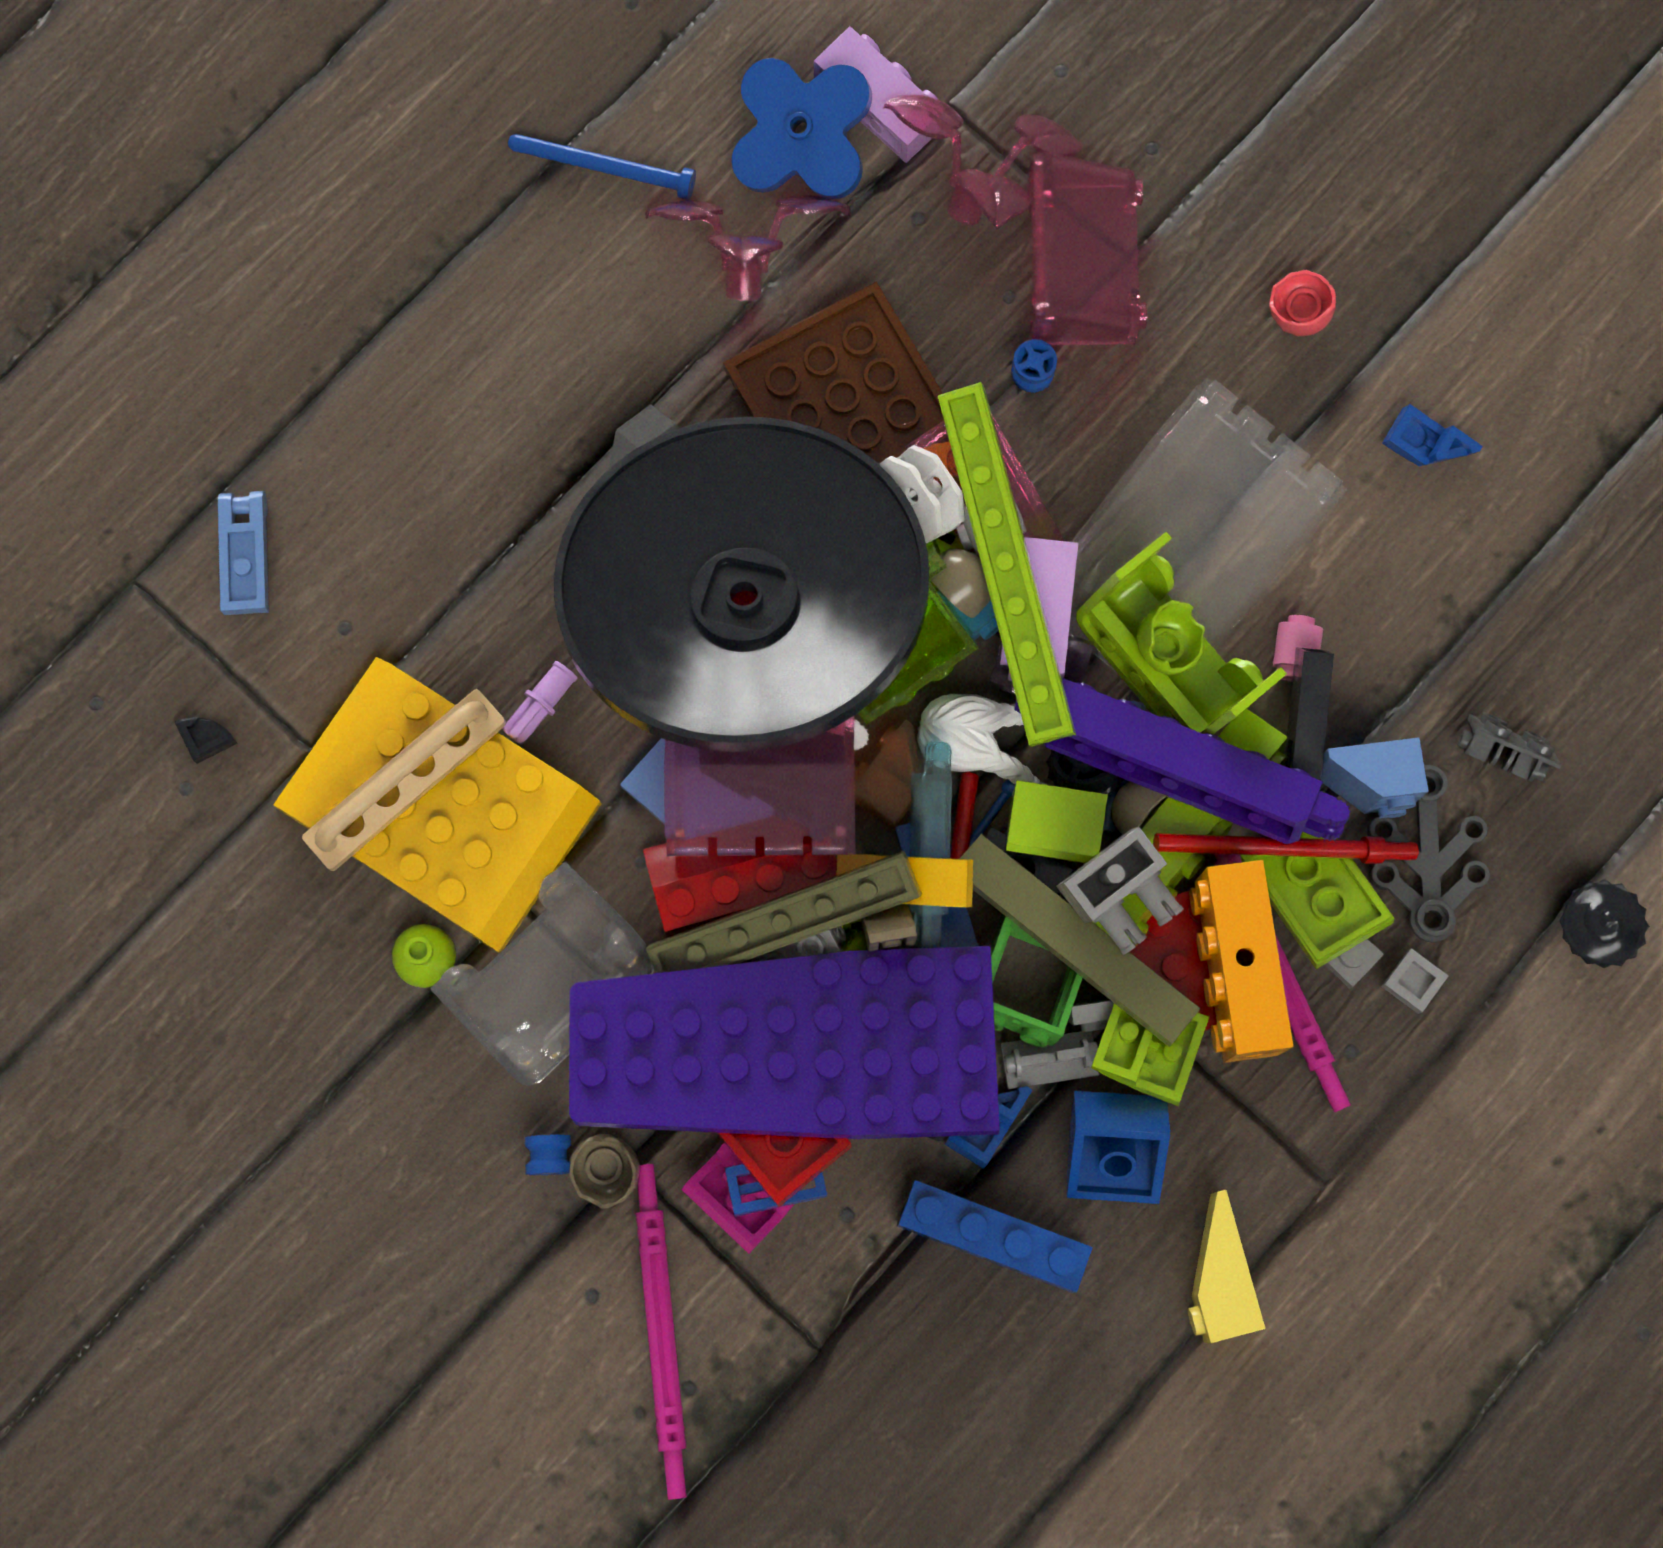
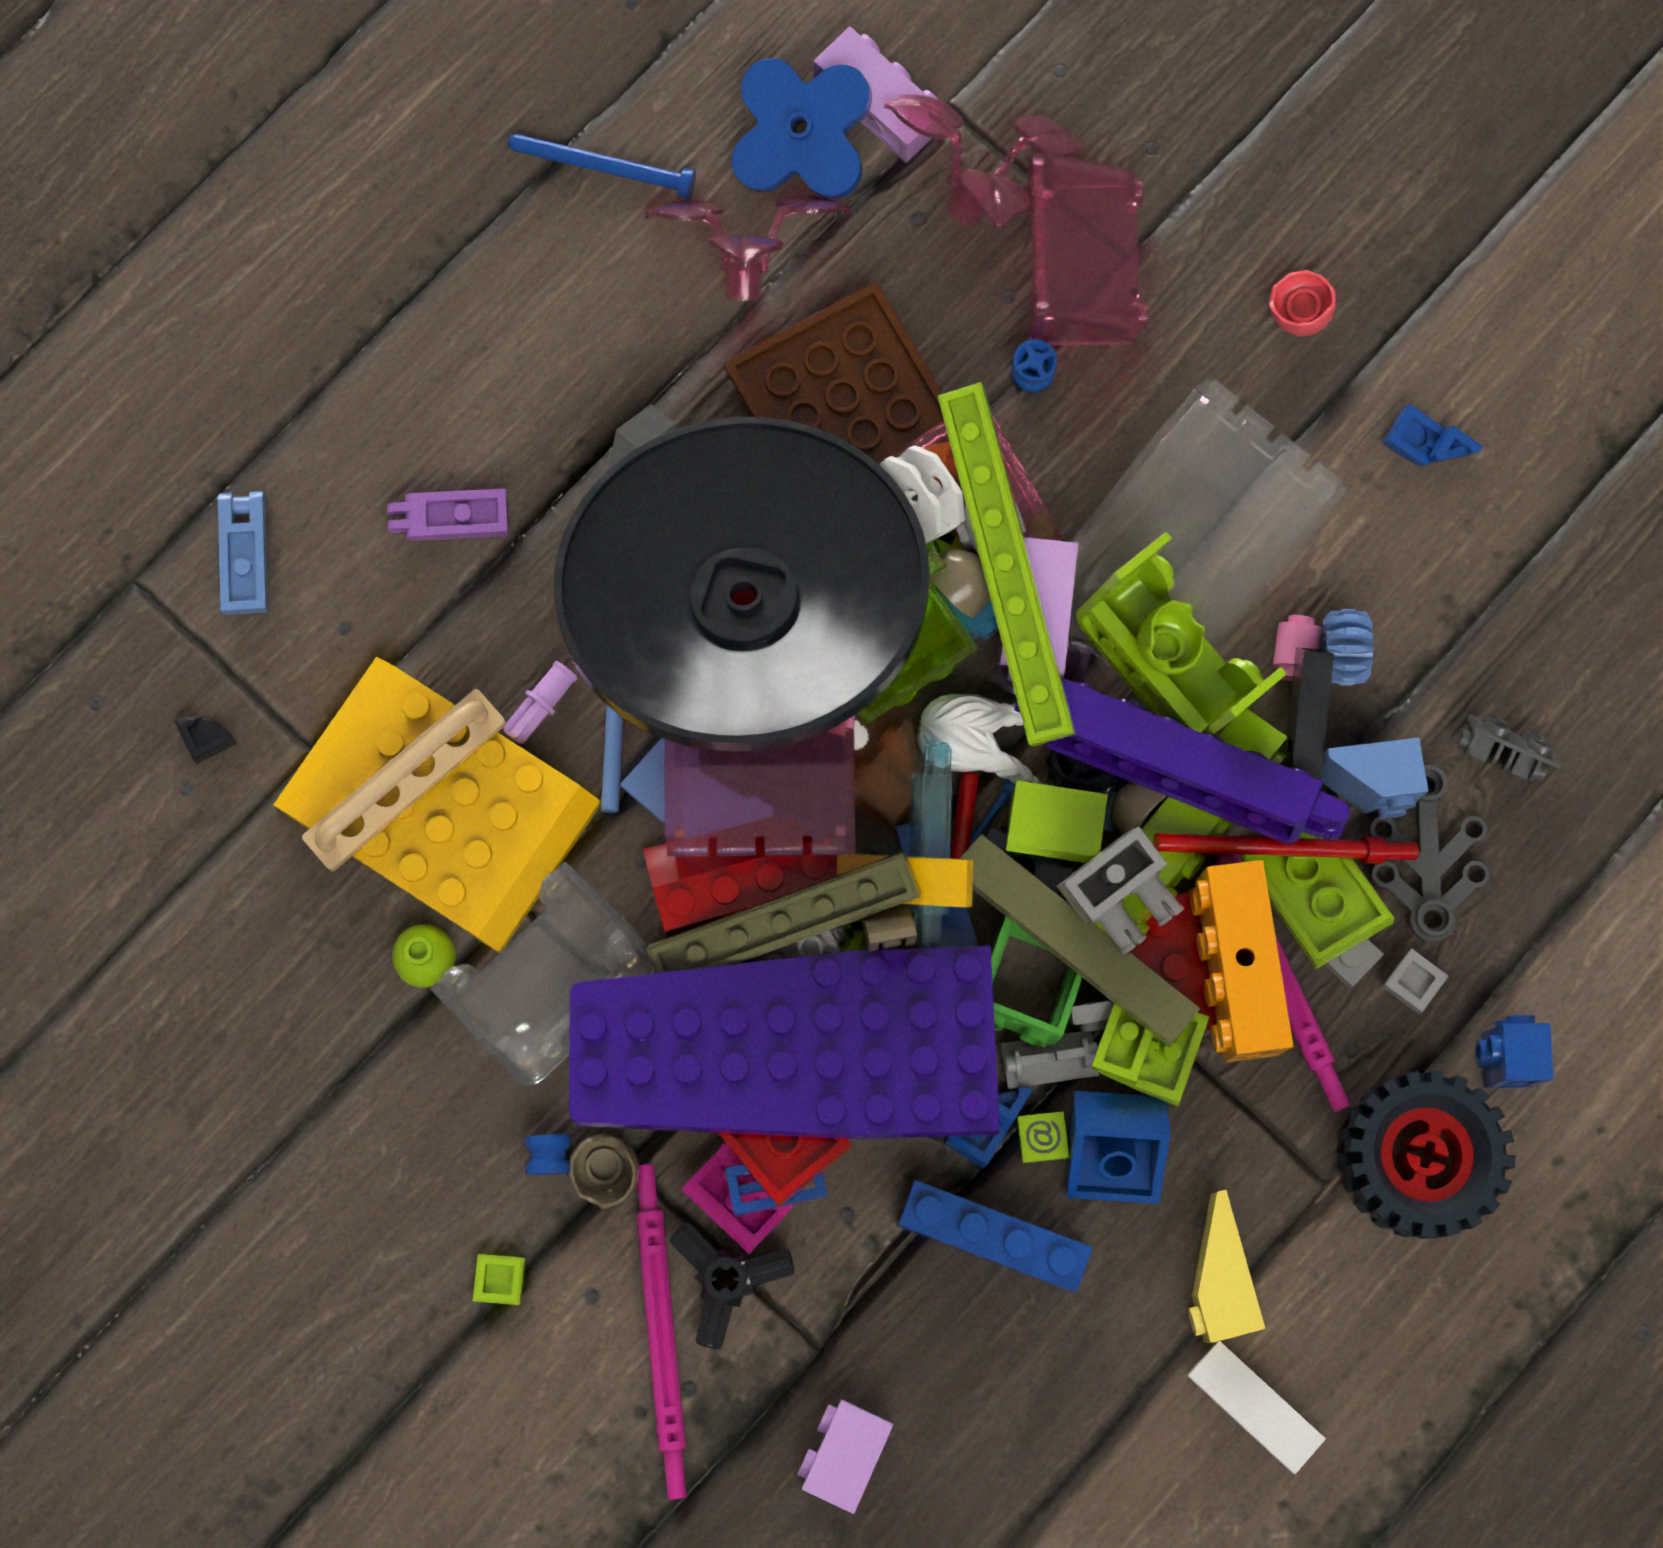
(451, 515): none -> medium lavender hinge
(499, 1279): none -> lime tile
(612, 761): none -> medium blue bar
(707, 1260): none -> black bush
(845, 1456): none -> lavender brick
(1042, 1137): none -> lime tile
(1256, 1407): none -> white tile
(1350, 639): none -> medium blue gear
(1436, 1107): none -> black wheel
(1515, 1053): none -> blue brick
(1604, 923): black piece -> none

